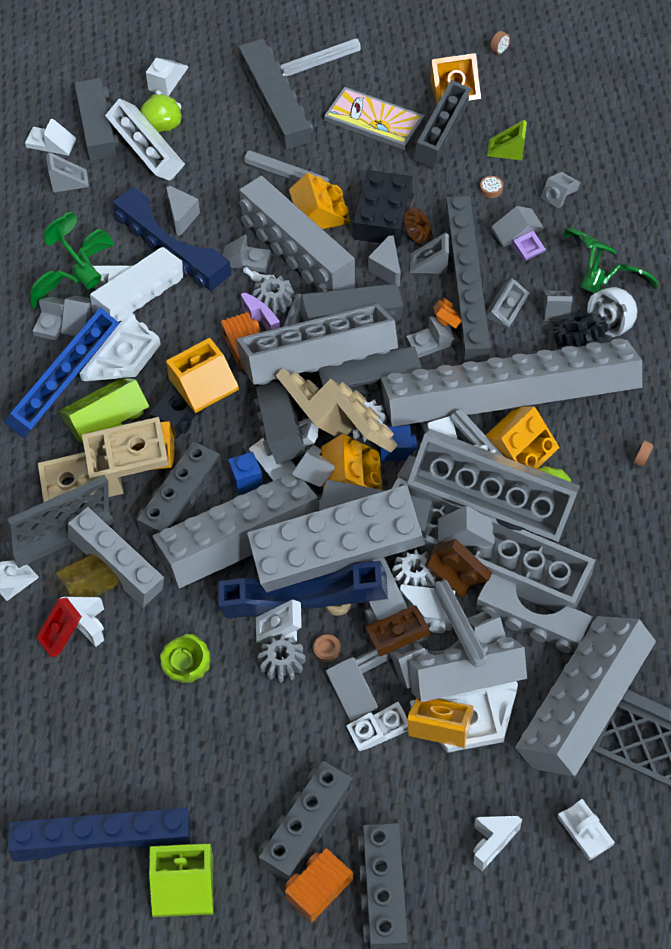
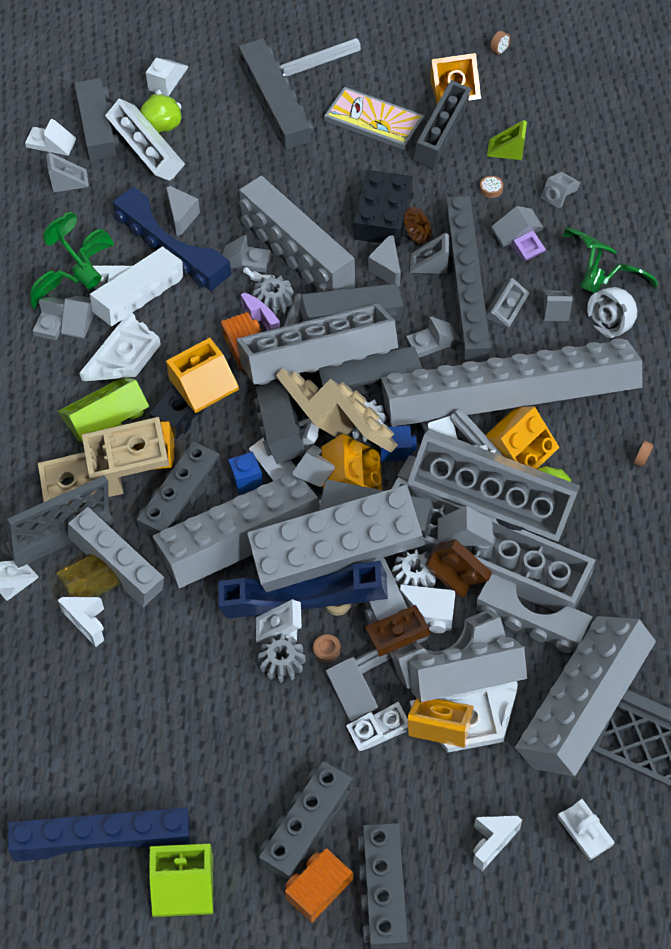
(58, 627): red plate -> none
(61, 373): blue brick -> none
(185, 658): lime hair -> none
(277, 167): light grey axle -> none
(320, 201): light orange slope -> none
(446, 314): orange plate -> none
(460, 623): light grey axle -> none
(580, 329): black gear -> none

